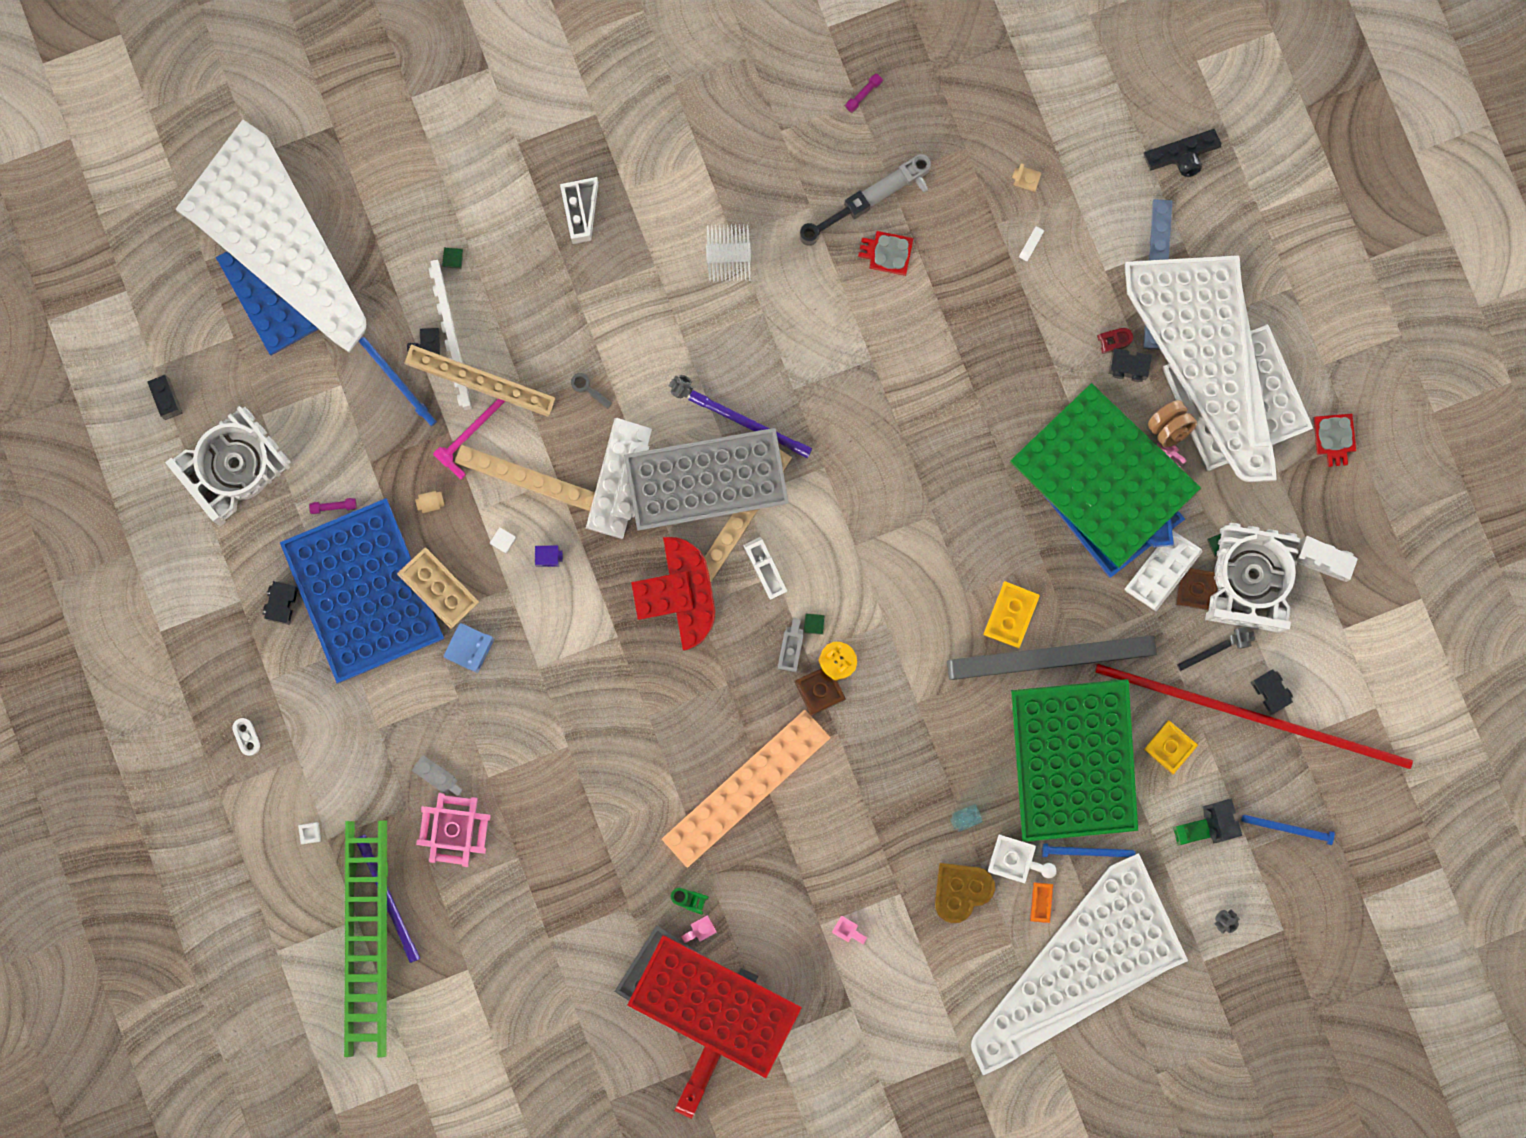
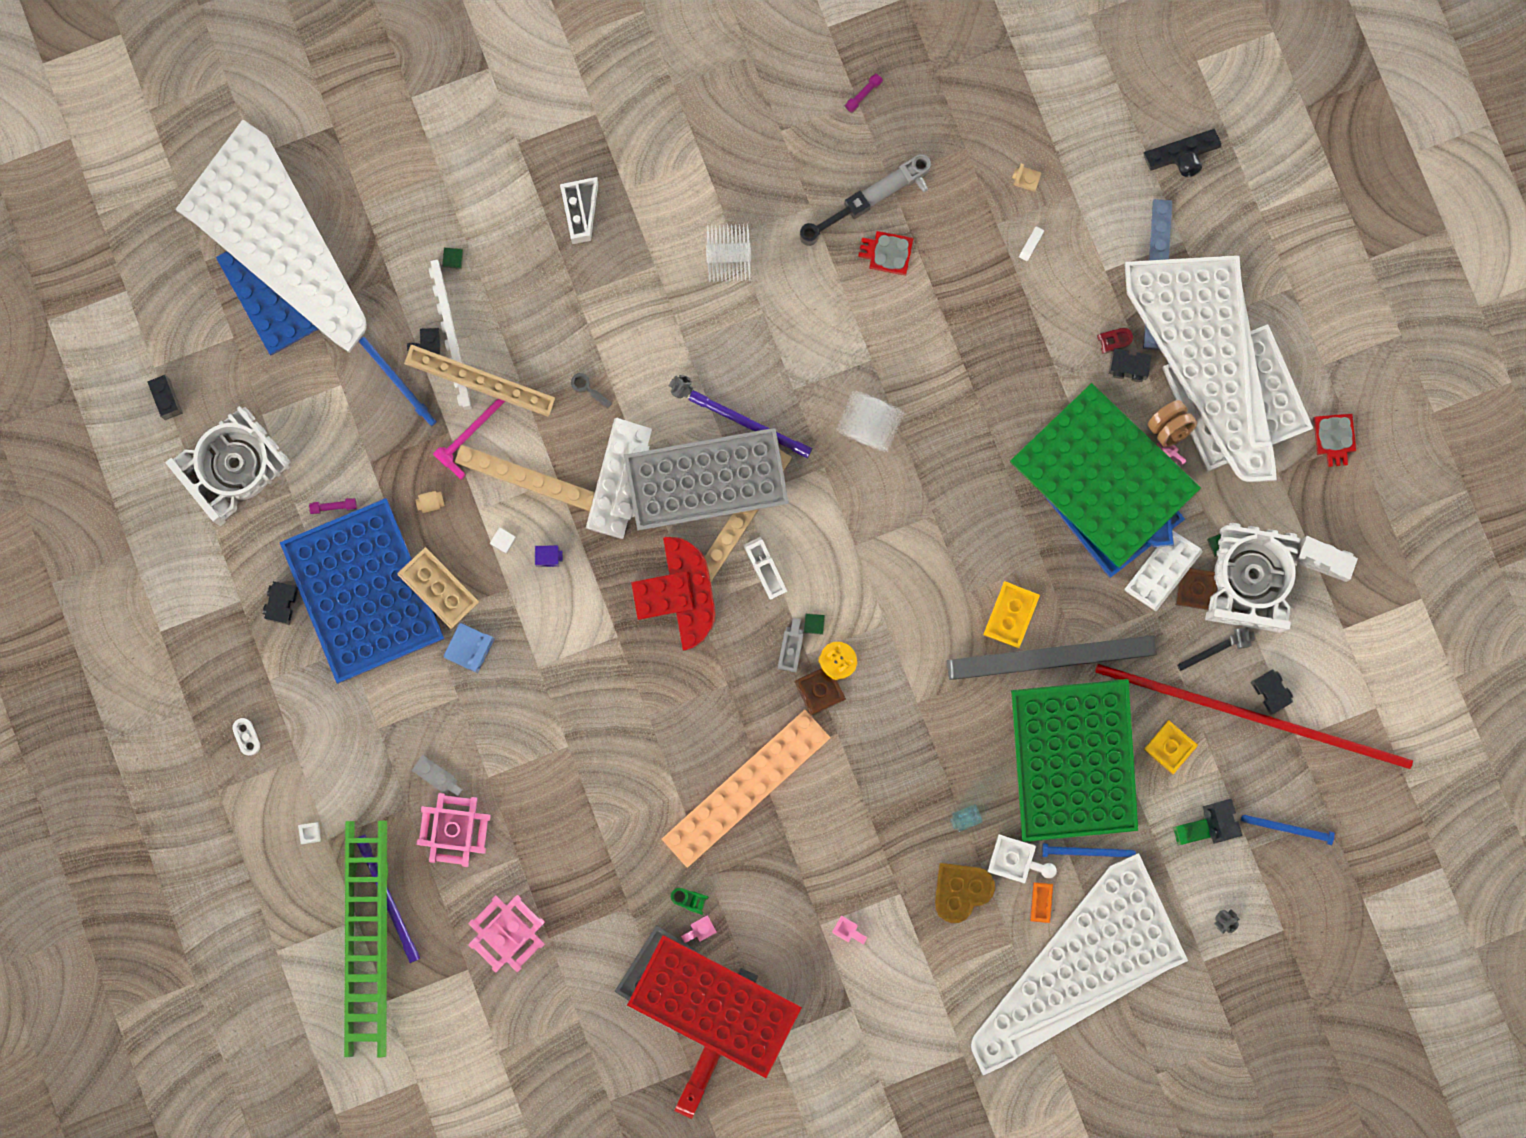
(506, 933): none -> bright pink brick
(872, 418): none -> white piece

